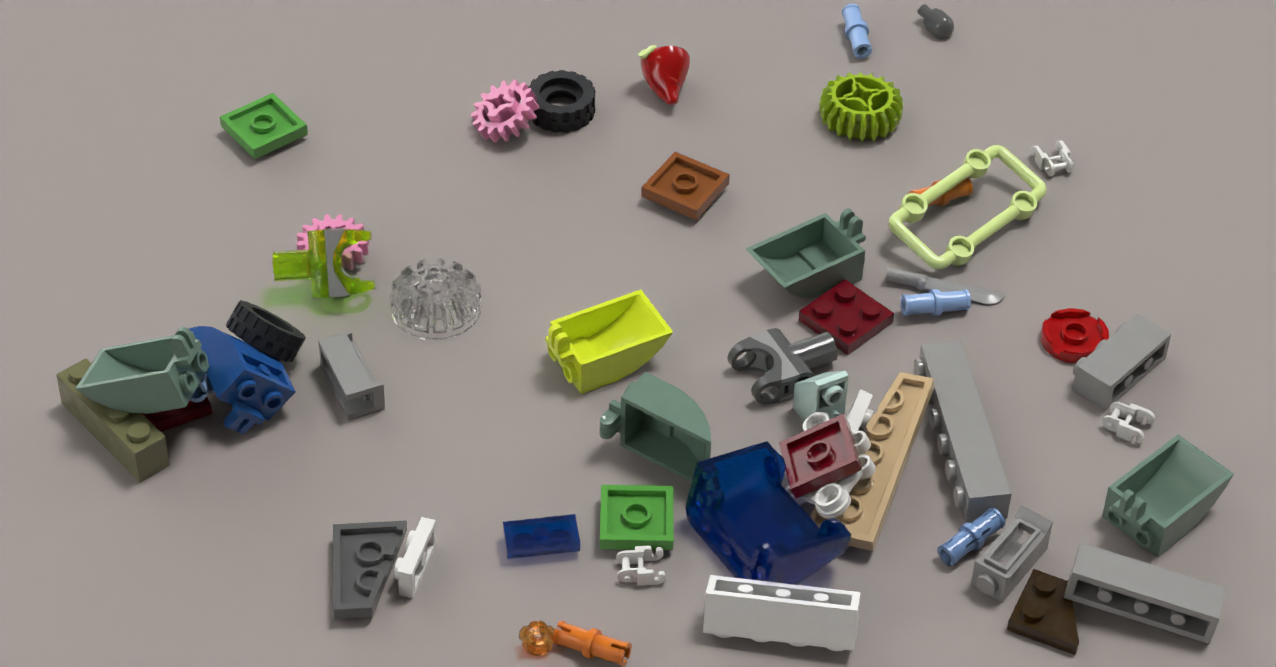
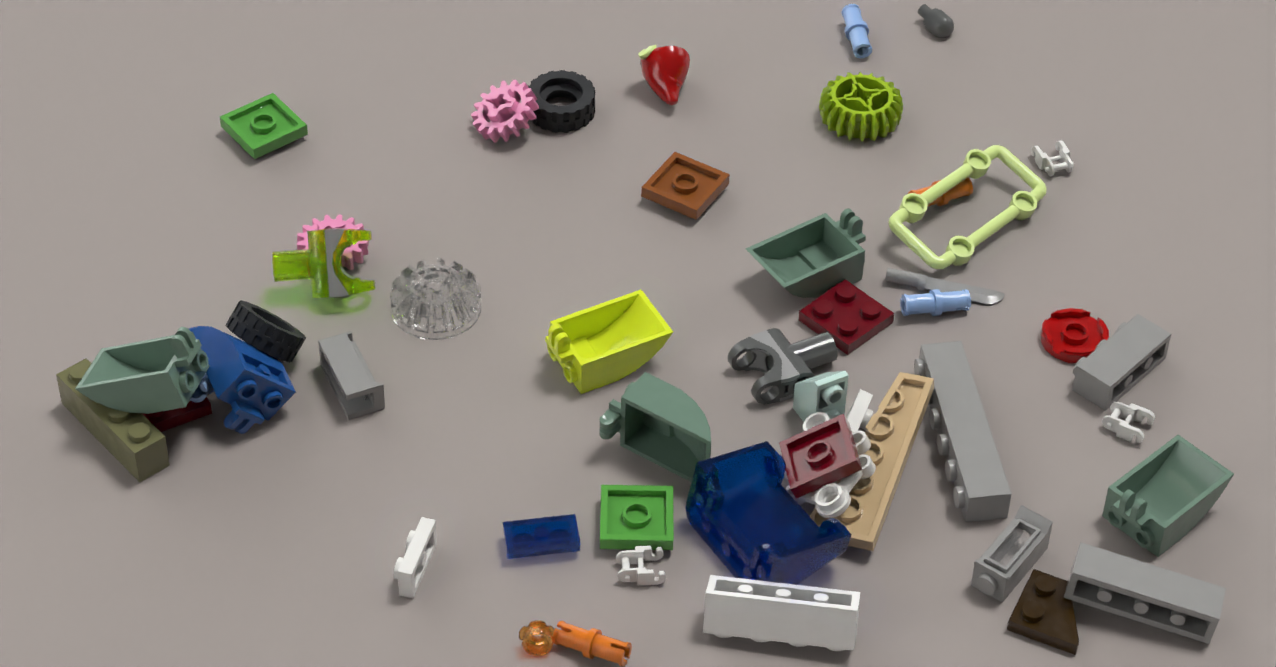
(362, 565): dark grey wing -> none
(971, 536): medium blue pin -> none

